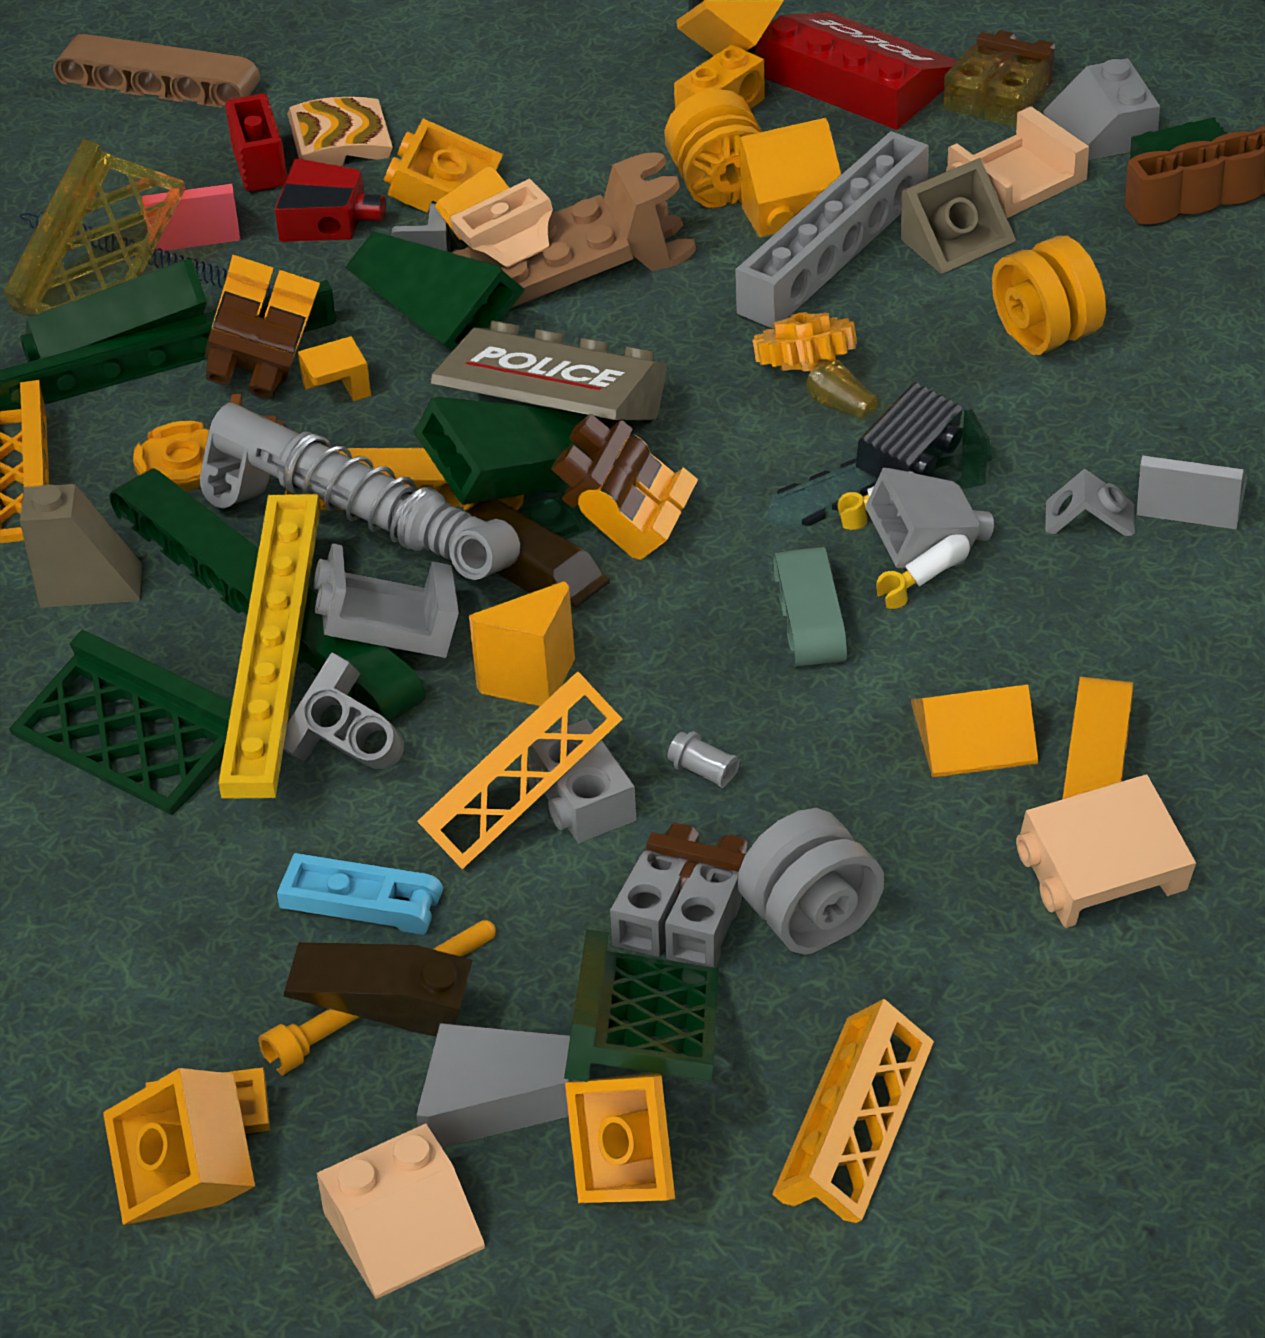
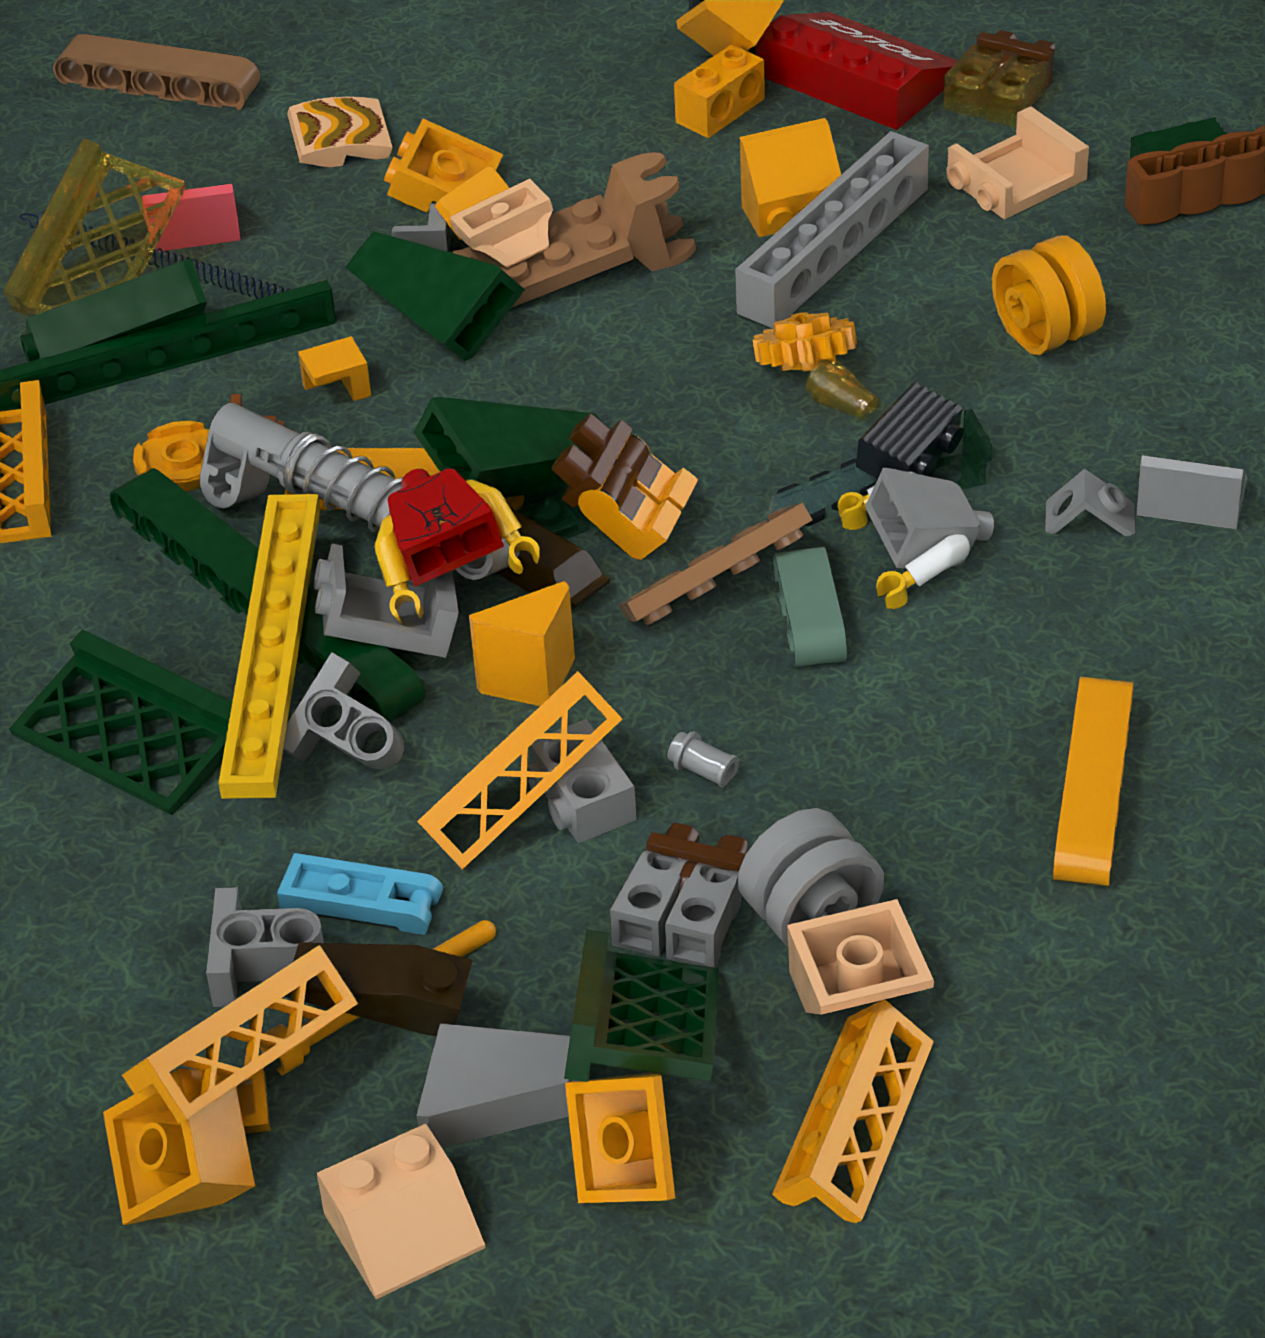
(75, 550): dark tan slope -> none
(226, 1023): none -> light orange fence
(252, 943): none -> light grey tile
(253, 342): reddish brown hips -> none
(256, 142): red brick -> none
(324, 203): red torso -> none
(442, 526): none -> red torso
(556, 373): dark tan slope -> none
(706, 144): light orange wheel -> none
(738, 555): none -> medium nougat wing
(855, 958): none -> light nougat slope
(954, 217): dark tan slope -> none
(977, 730): light orange slope -> none
(1103, 847): light nougat panel -> none
(1106, 108): light grey slope -> none

